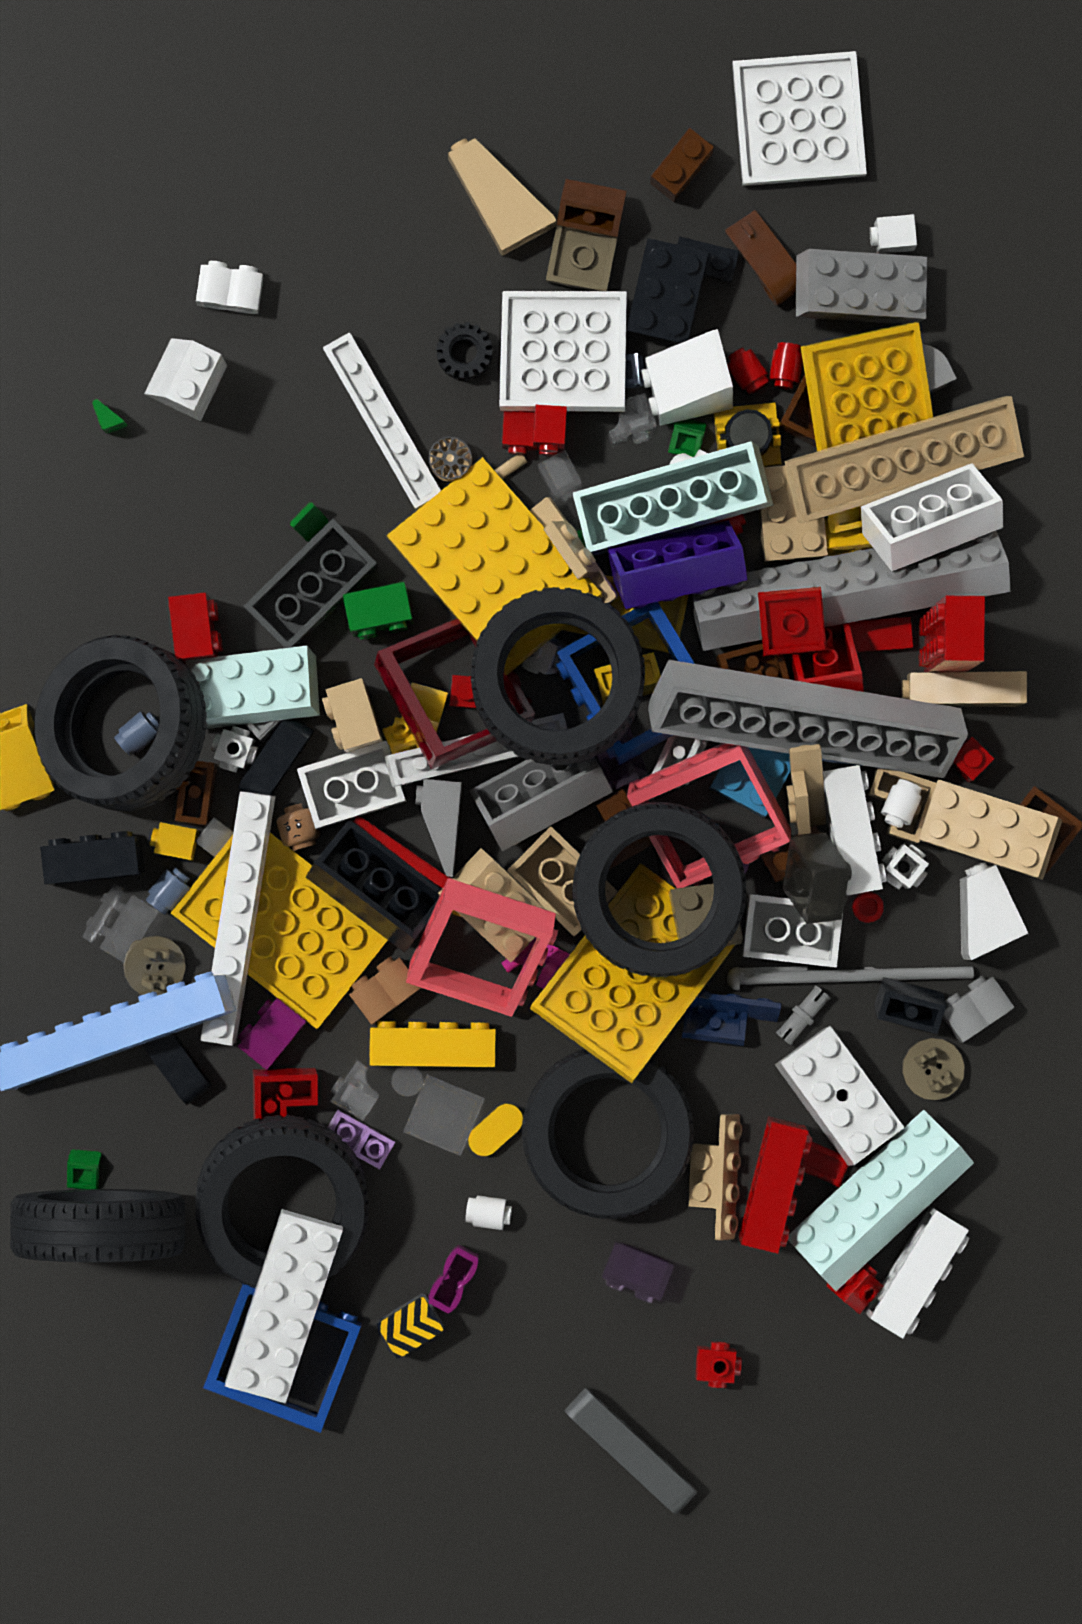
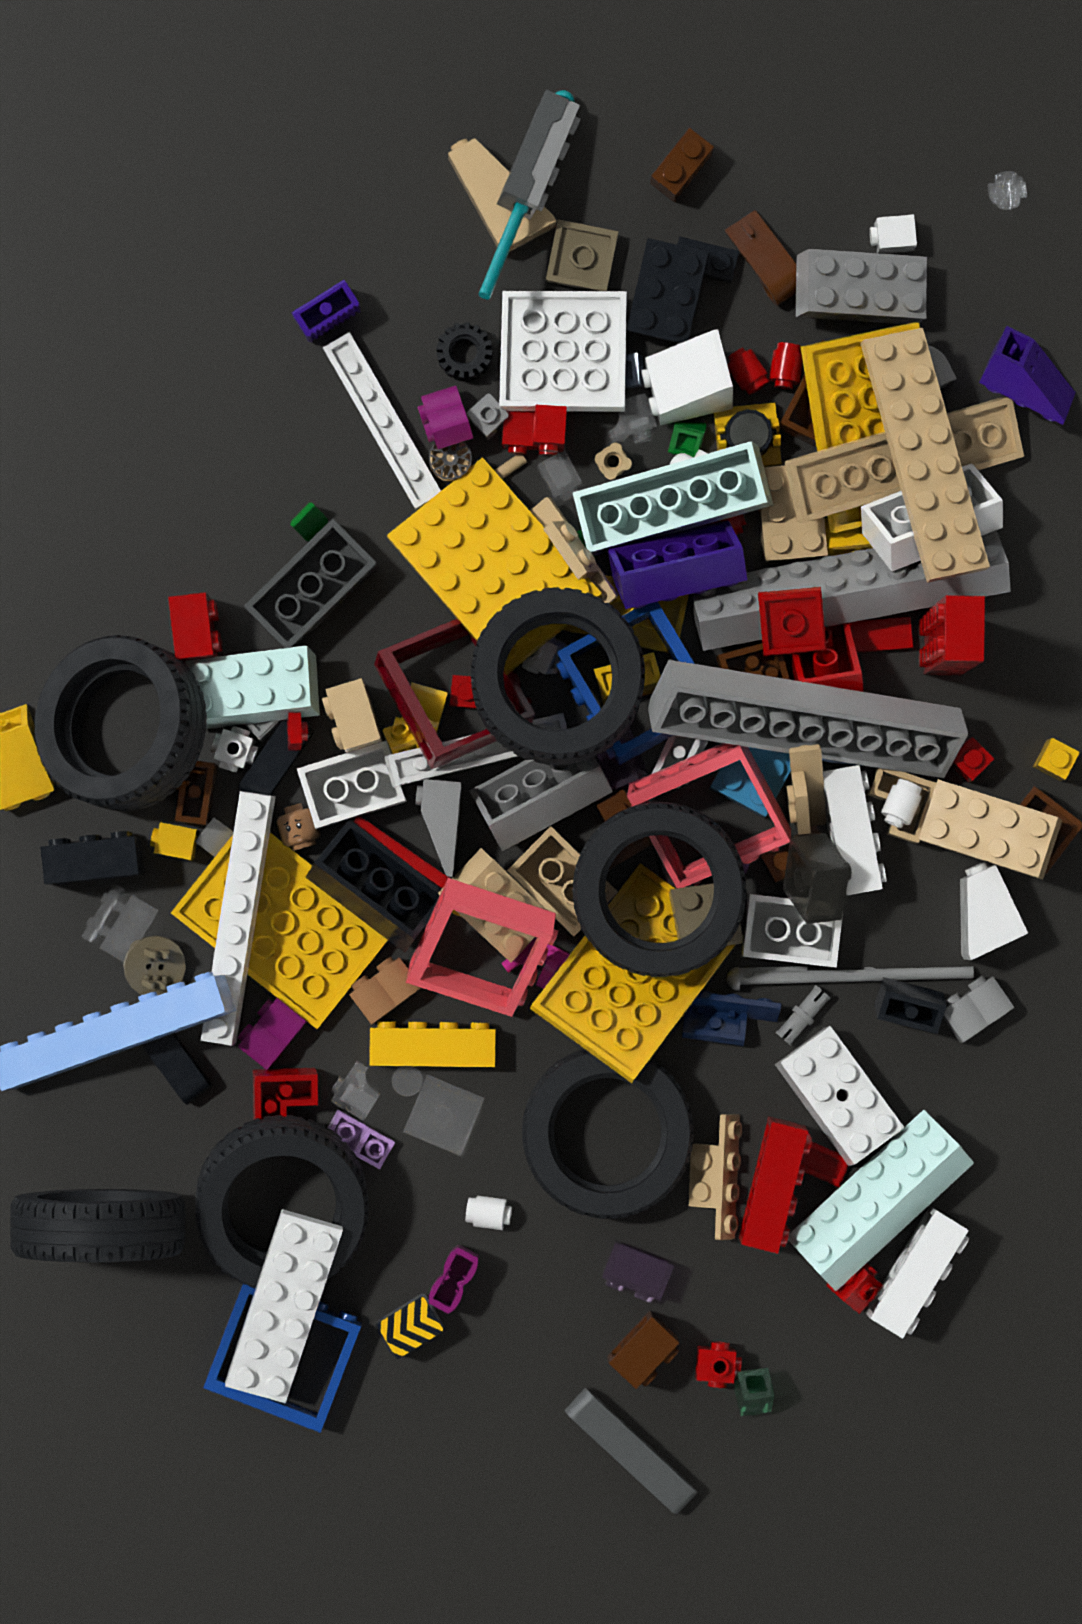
(83, 1169): green slope -> none
(107, 419): green slope -> none
(137, 732): sand blue brick -> none
(168, 890): sand blue brick -> none
(187, 377): white slope -> none
(229, 288): white brick -> none
(296, 731): none -> red plate
(326, 311): none -> dark purple brick
(378, 610): green brick -> none
(444, 417): none -> magenta brick
(487, 415): none -> light grey bracket
(495, 1129): yellow tile -> none
(533, 171): none -> piece
(591, 207): reddish brown brick -> none
(623, 464): none -> tan brick
(644, 1350): none -> reddish brown brick
(754, 1391): none -> clear green brick
(799, 118): white plate -> none
(867, 907): red tile -> none
(916, 871): white brick -> none
(925, 455): none -> tan plate
(939, 1082): dark tan plate -> none
(967, 688): tan slope -> none
(1007, 190): none -> clear gear
(1027, 376): none -> dark purple slope
(1056, 759): none -> yellow brick

